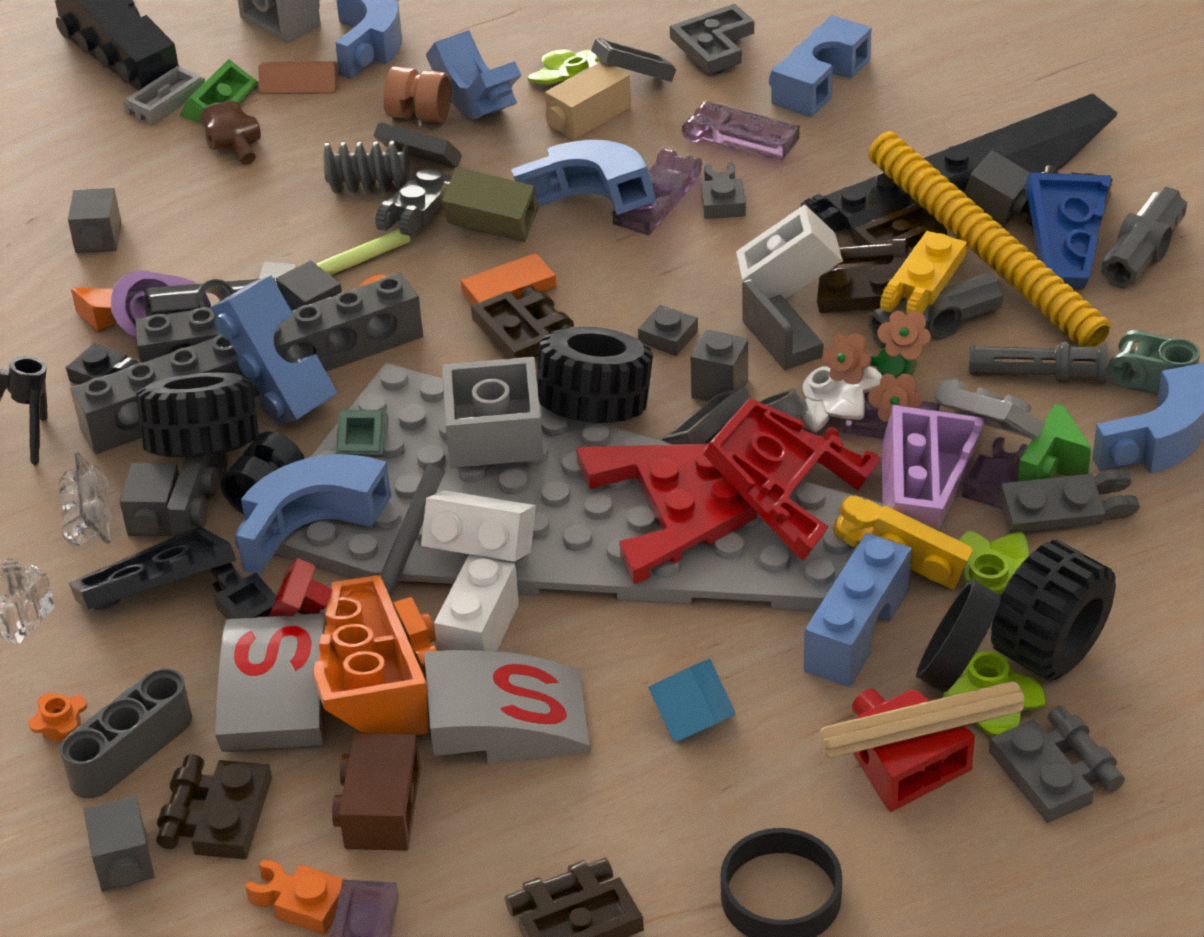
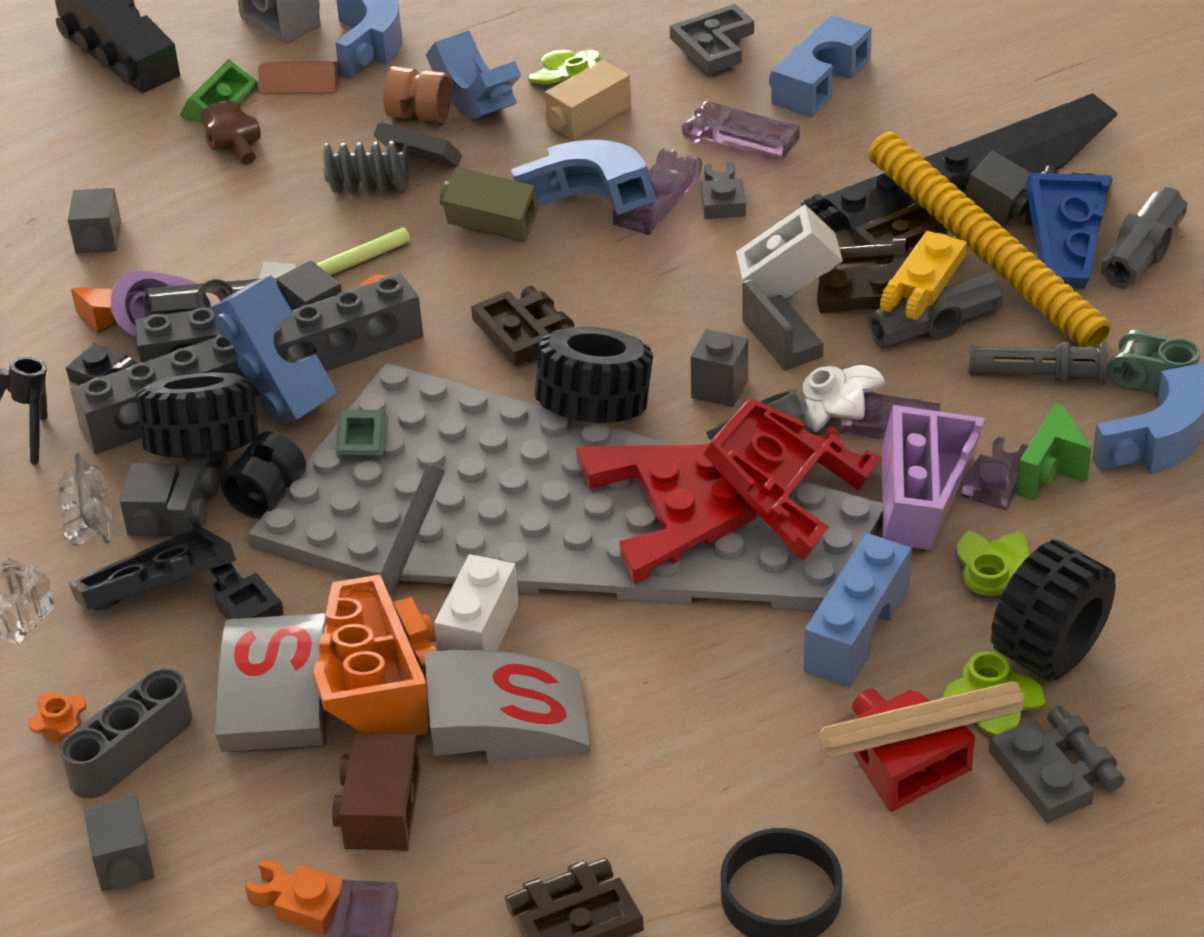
(163, 95): light grey tile -> none
(229, 812): dark brown plate -> none
(300, 592): red tile -> none
(306, 492): medium blue arch -> none
(413, 203): dark grey hinge -> none
(478, 525): white brick -> none
(492, 412): light grey brick -> none
(509, 277): orange tile -> none
(633, 59): dark grey tile -> none
(668, 330): dark grey plate -> none
(692, 700): dark azure panel -> none
(708, 418): dark grey tile -> none
(895, 362): nougat plant -> none
(933, 552): yellow hinge -> none
(958, 636): black tyre -> none
(1006, 414): light grey hinge -> none
(1066, 501): dark grey hinge -> none

